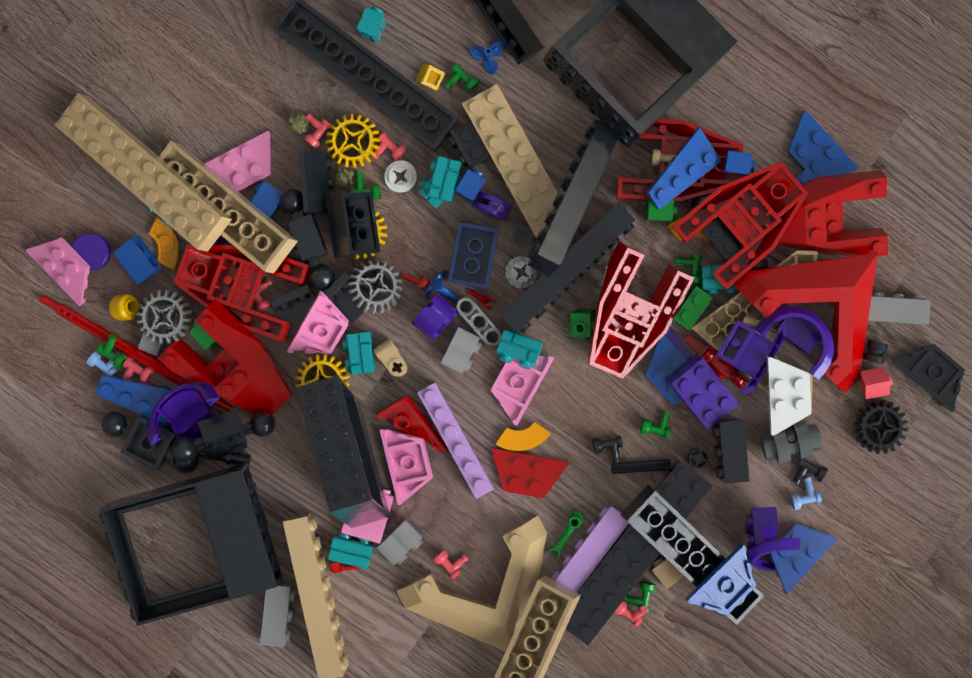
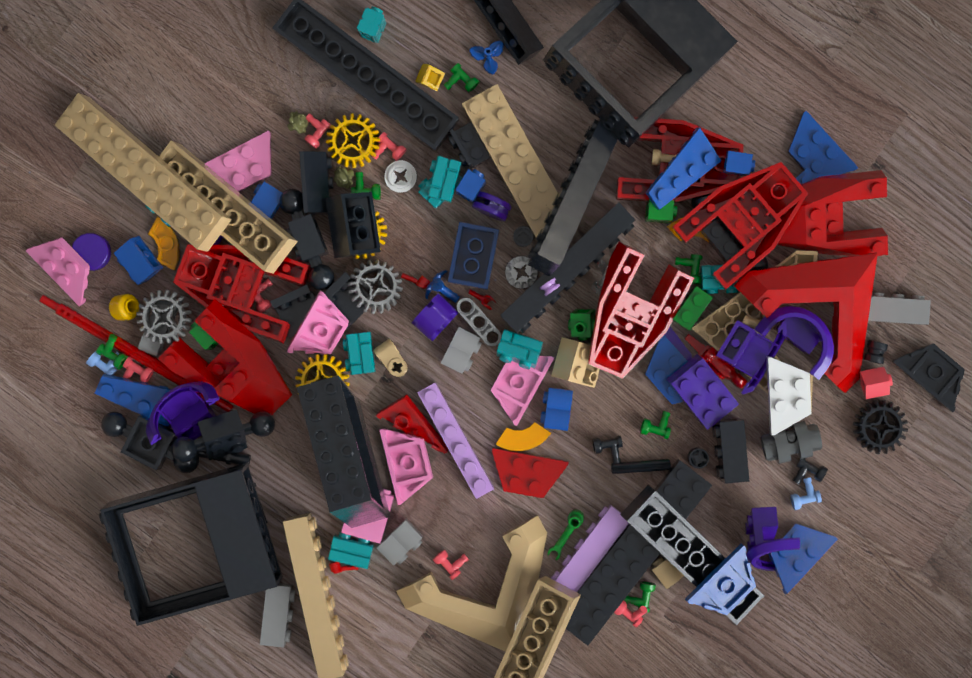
(550, 286): none -> lavender bush
(558, 409): none -> blue brick
(573, 365): none -> tan slope

